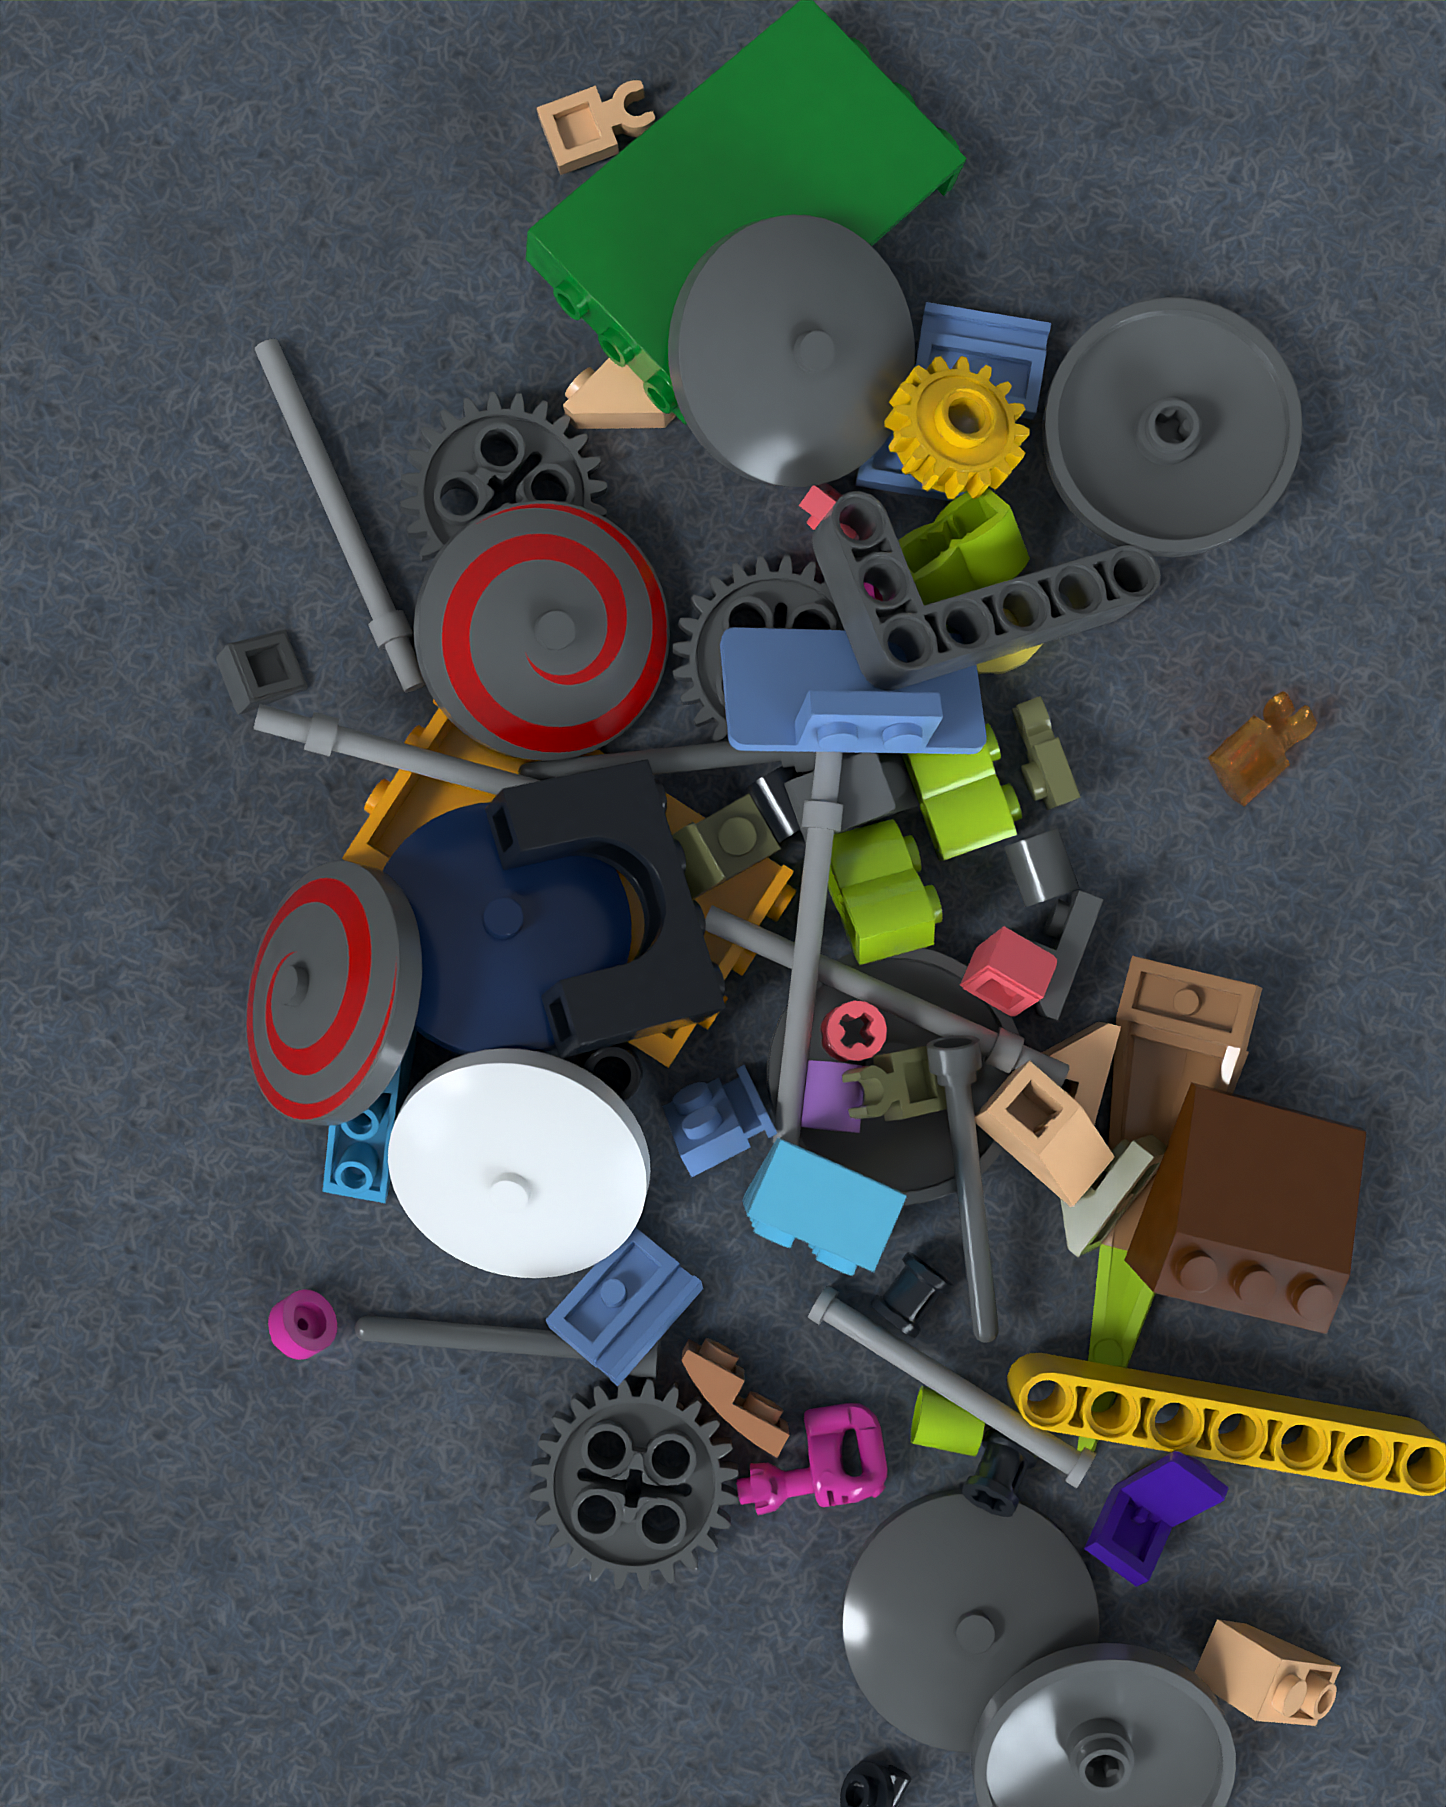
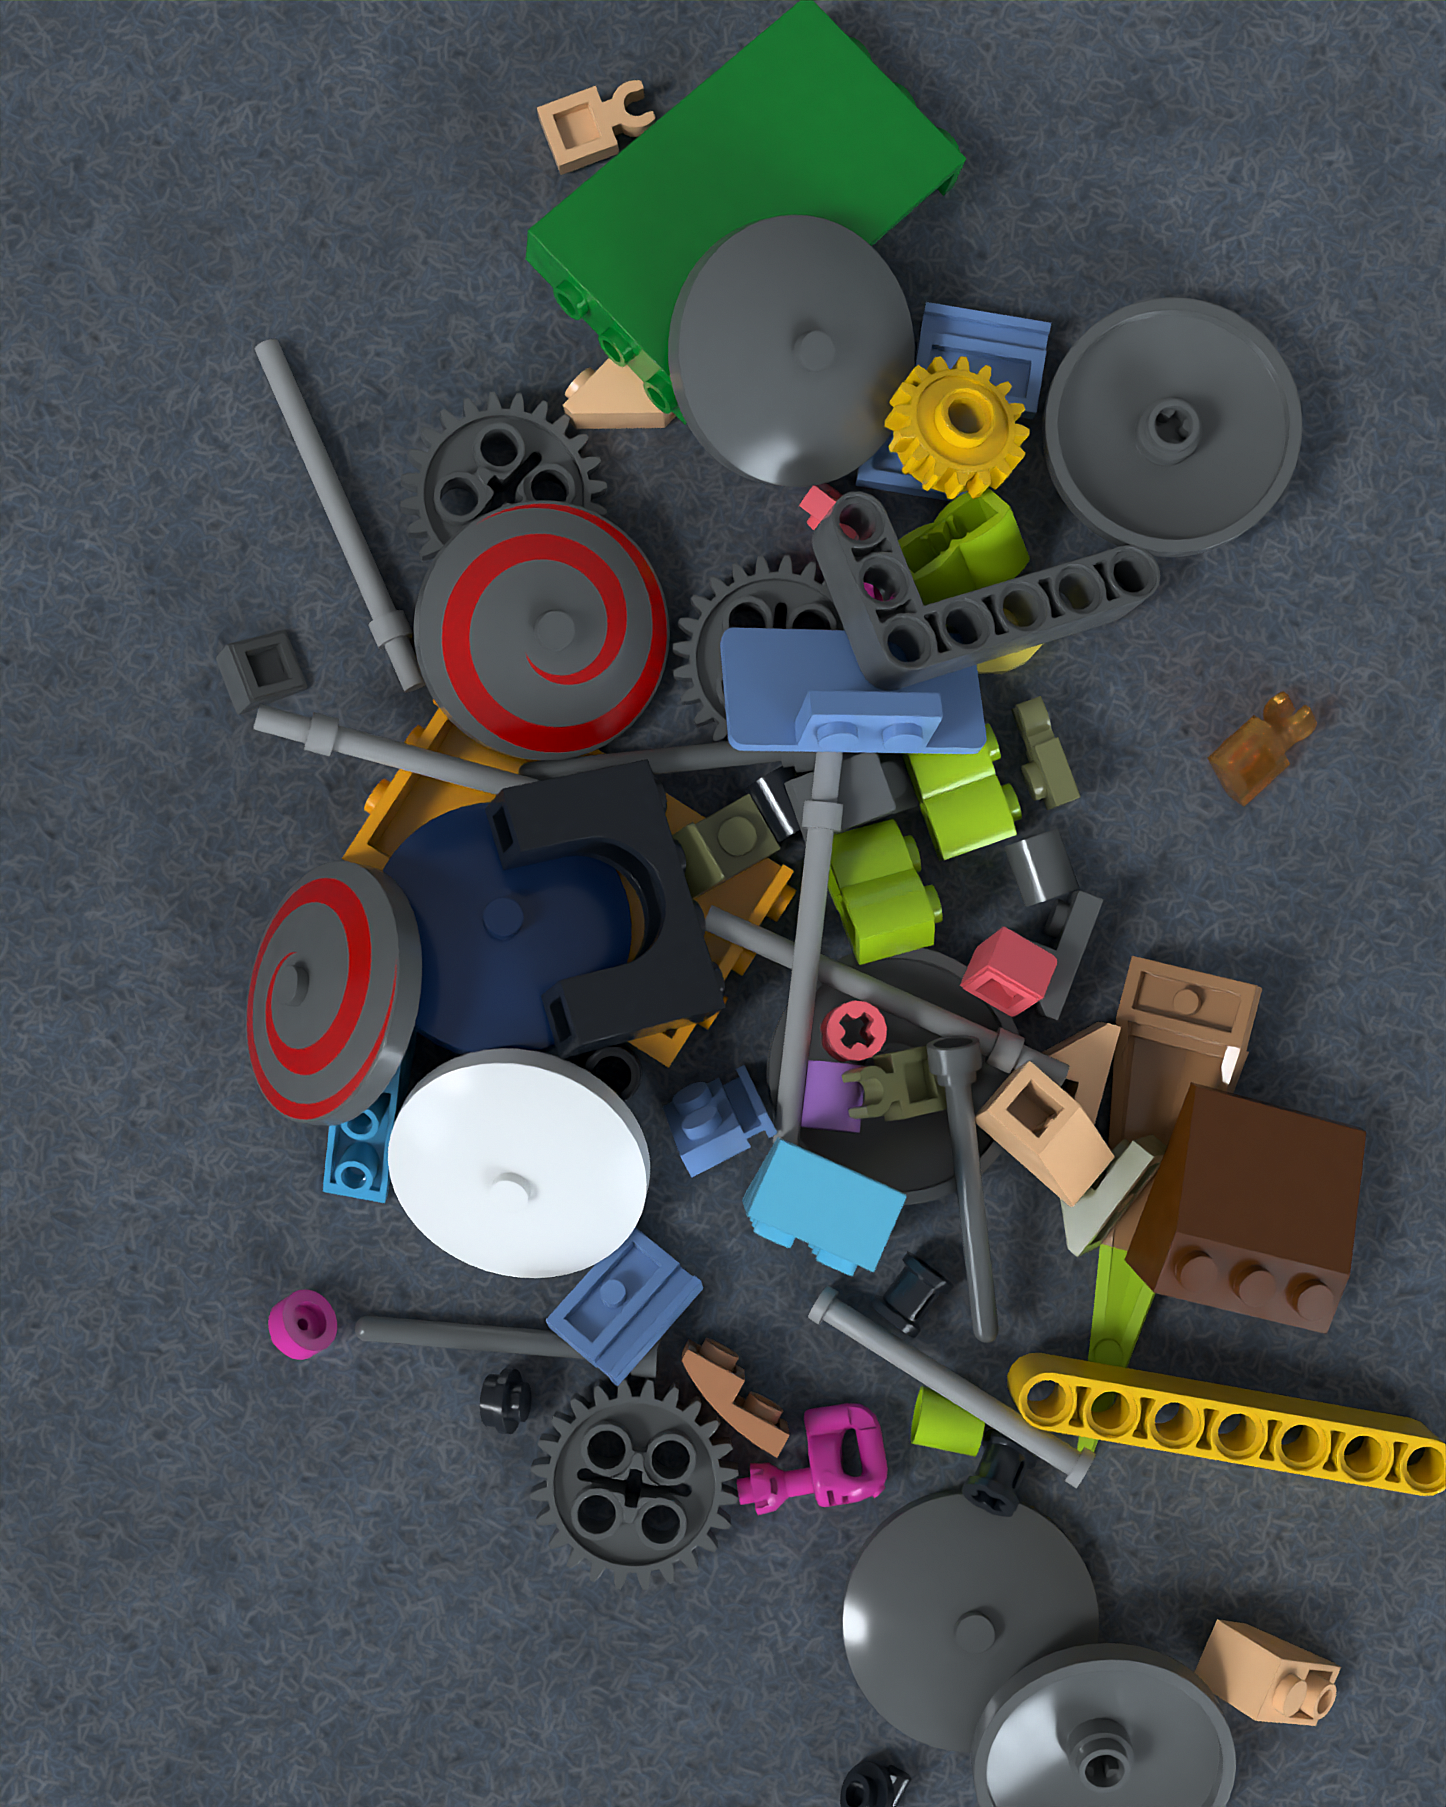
(505, 1401): none -> black plate
(1146, 1508): dark purple bracket -> none

